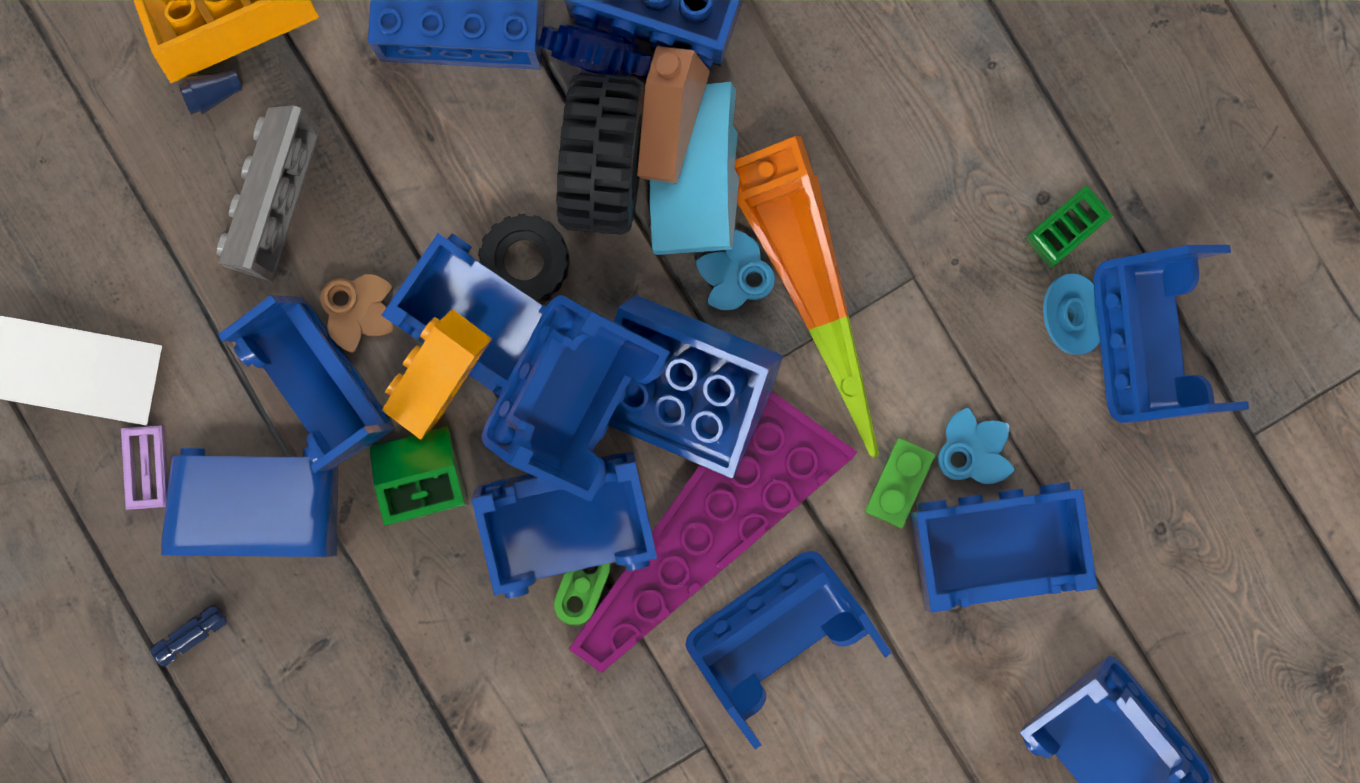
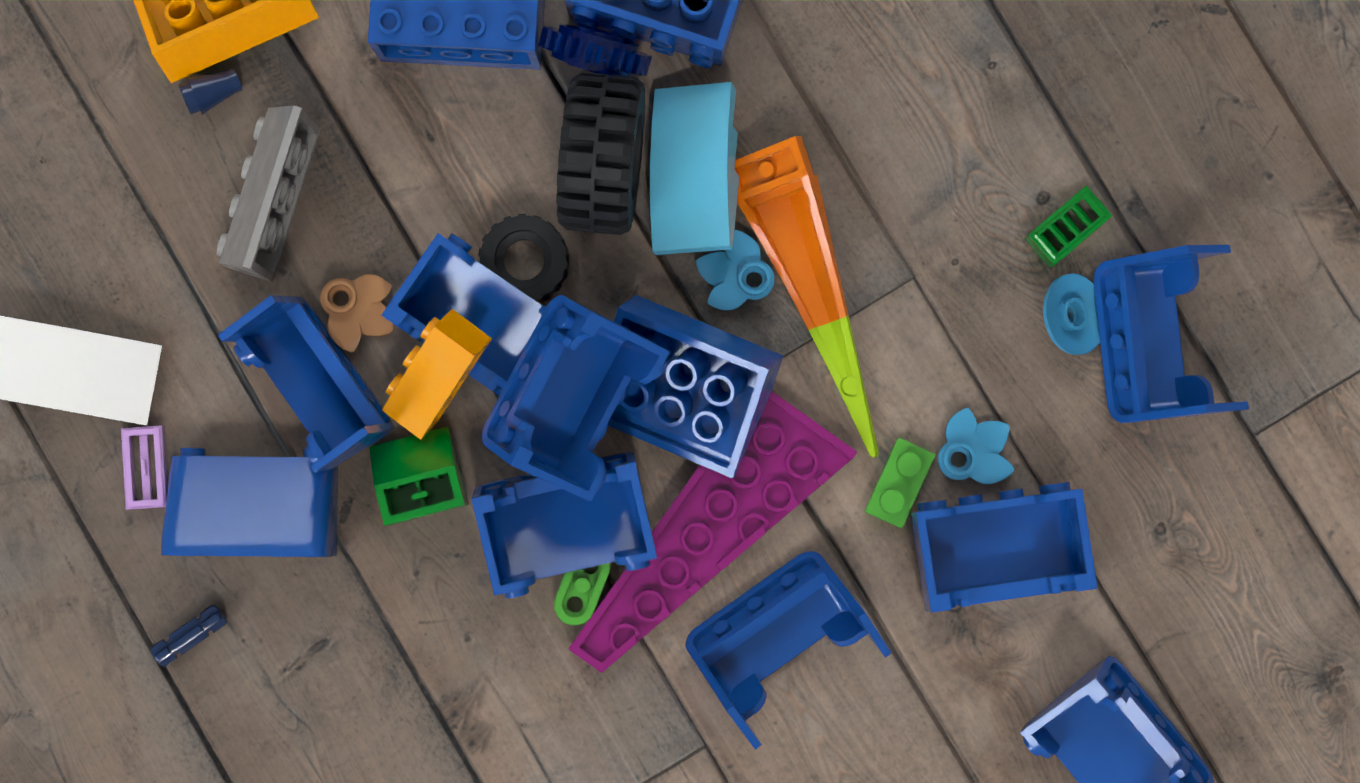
(669, 112): nougat slope -> none

